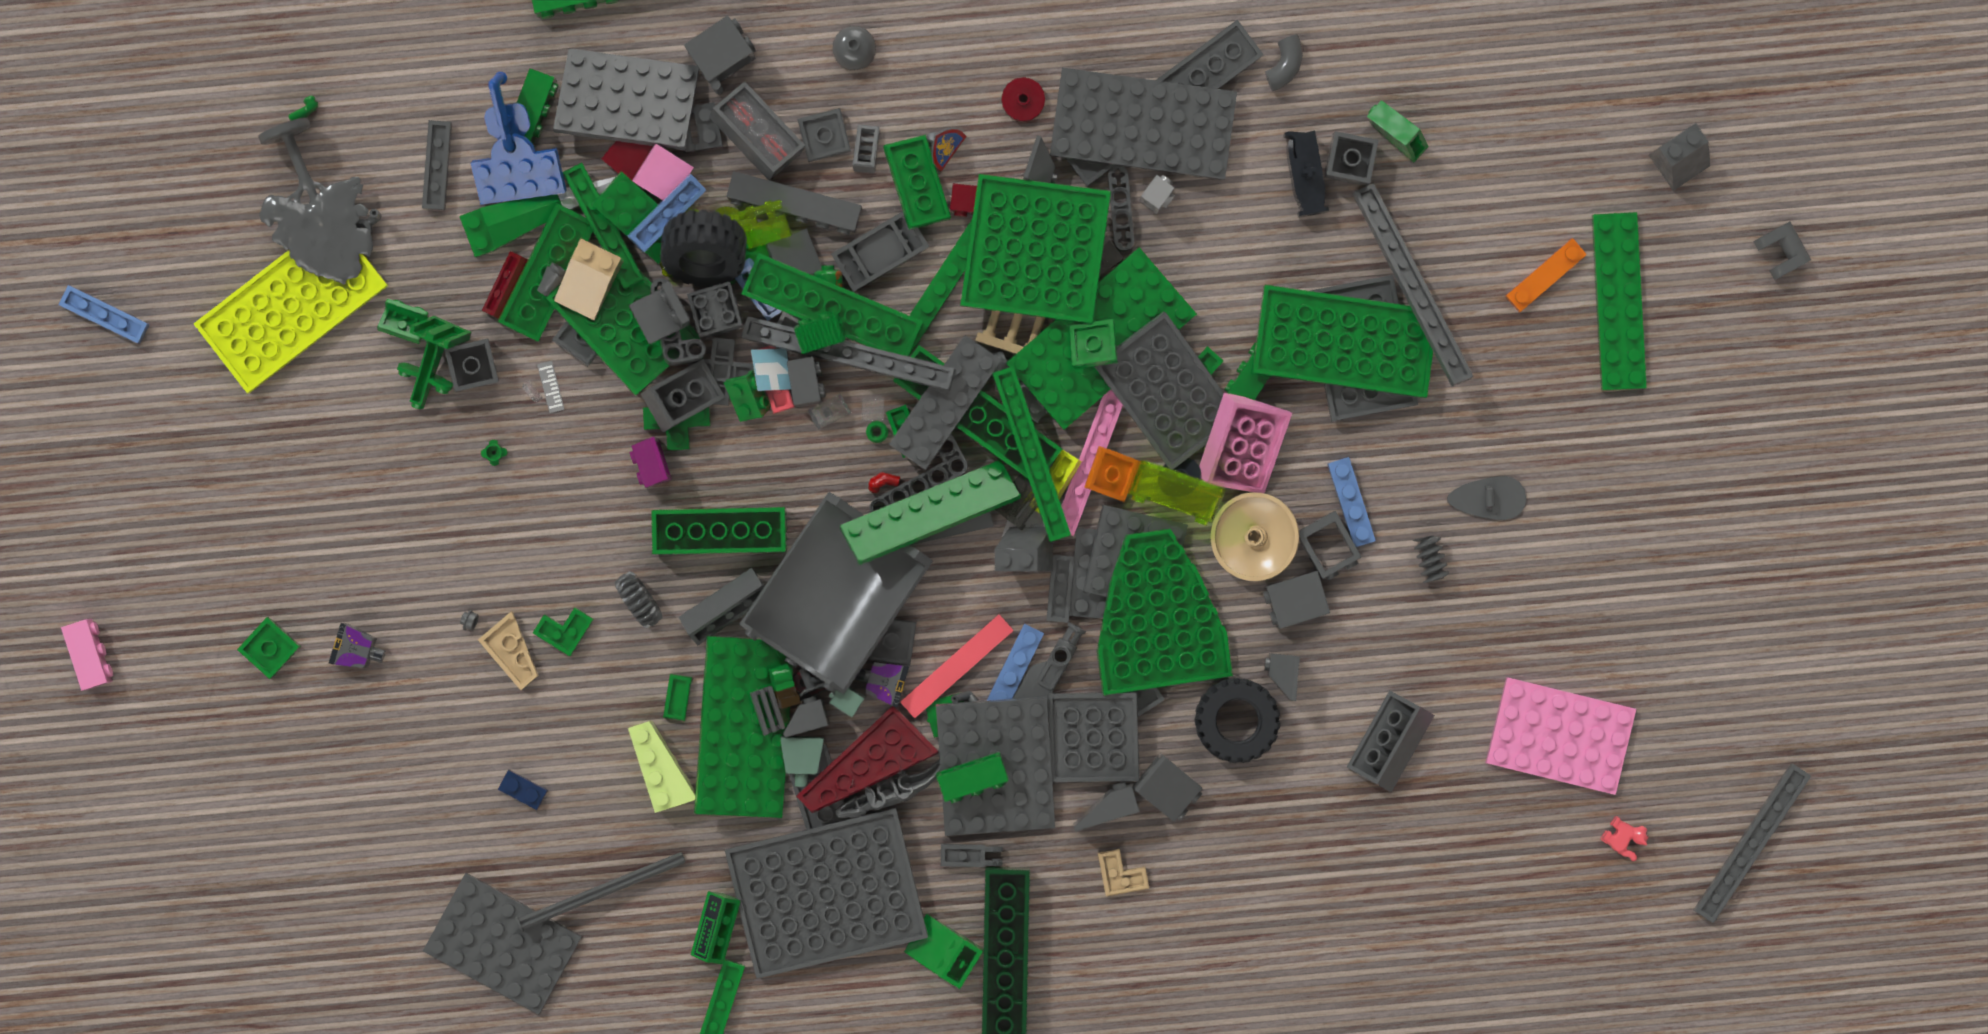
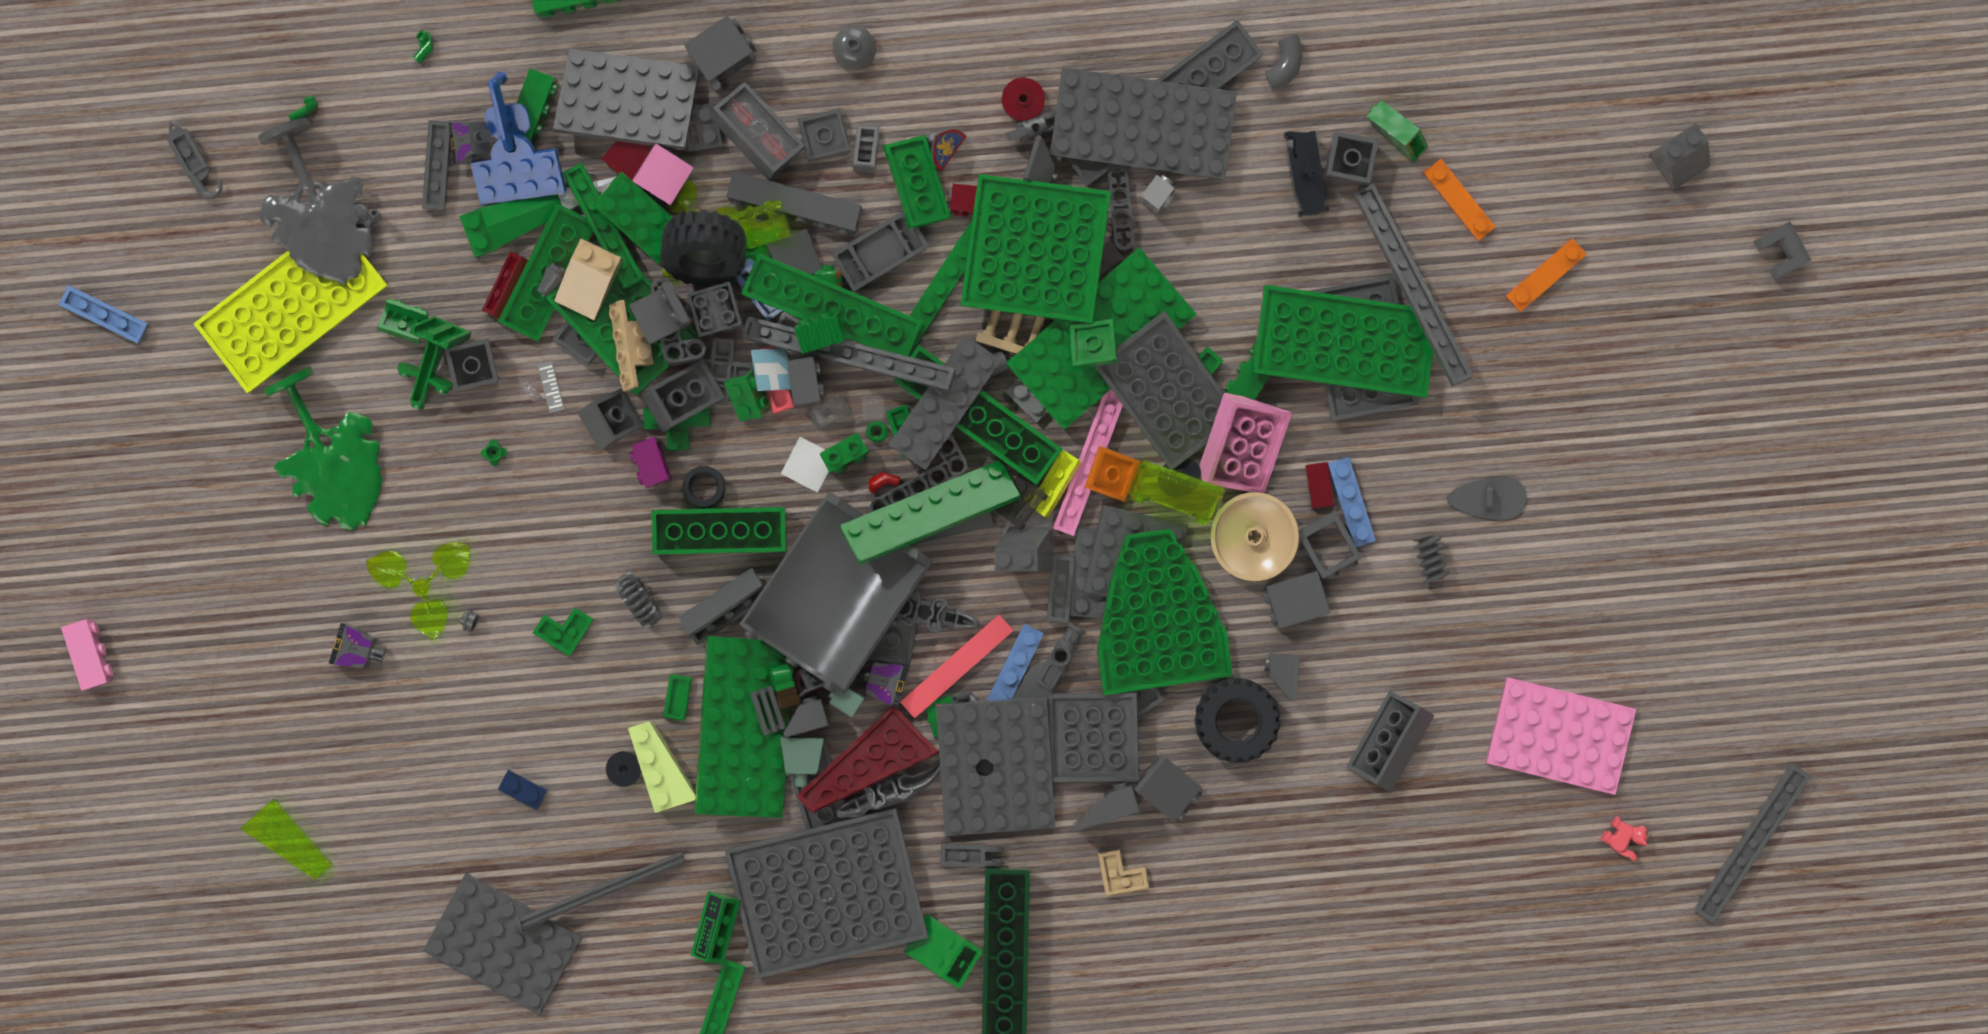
(191, 160): none -> dark grey plate
(269, 648): green plate -> none
(284, 836): none -> clear neon green wing
(338, 476): none -> green plant
(425, 45): none -> green arm
(425, 616): none -> clear neon green plant
(469, 141): none -> dark grey torso
(510, 651): tan wing -> none
(610, 419): none -> dark grey slope
(613, 768): none -> black piece
(630, 345): none -> tan bracket
(675, 203): medium blue plate -> none
(704, 470): none -> black tyre
(806, 465): none -> white sticker
(843, 453): none -> green bracket
(934, 614): none -> dark grey animal
(972, 777): green brick -> none
(1024, 129): none -> dark grey hinge
(1031, 454): green plate -> none
(1319, 485): none -> dark red tile
(1459, 200): none -> orange plate
(1619, 301): green plate -> none

